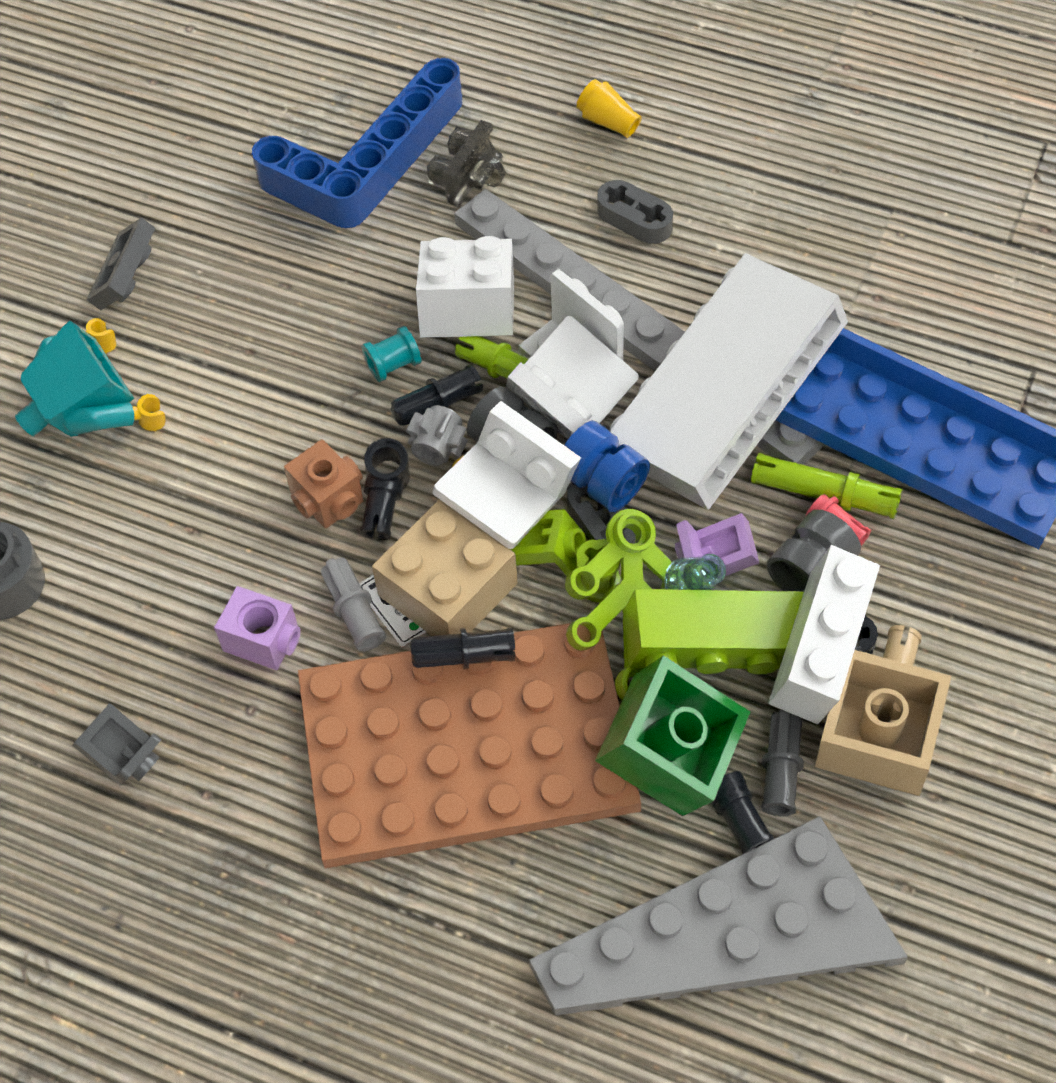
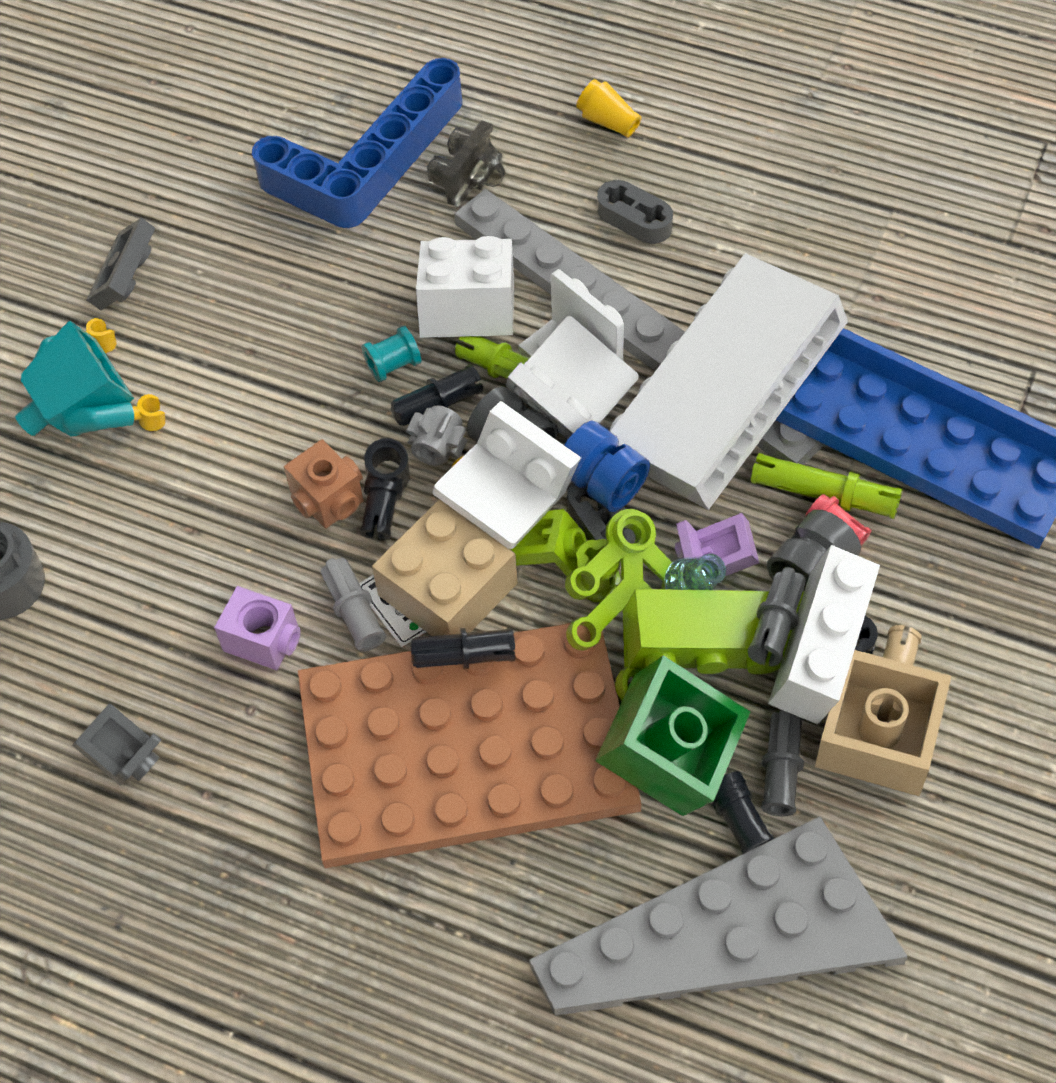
(777, 617): none -> dark grey axle

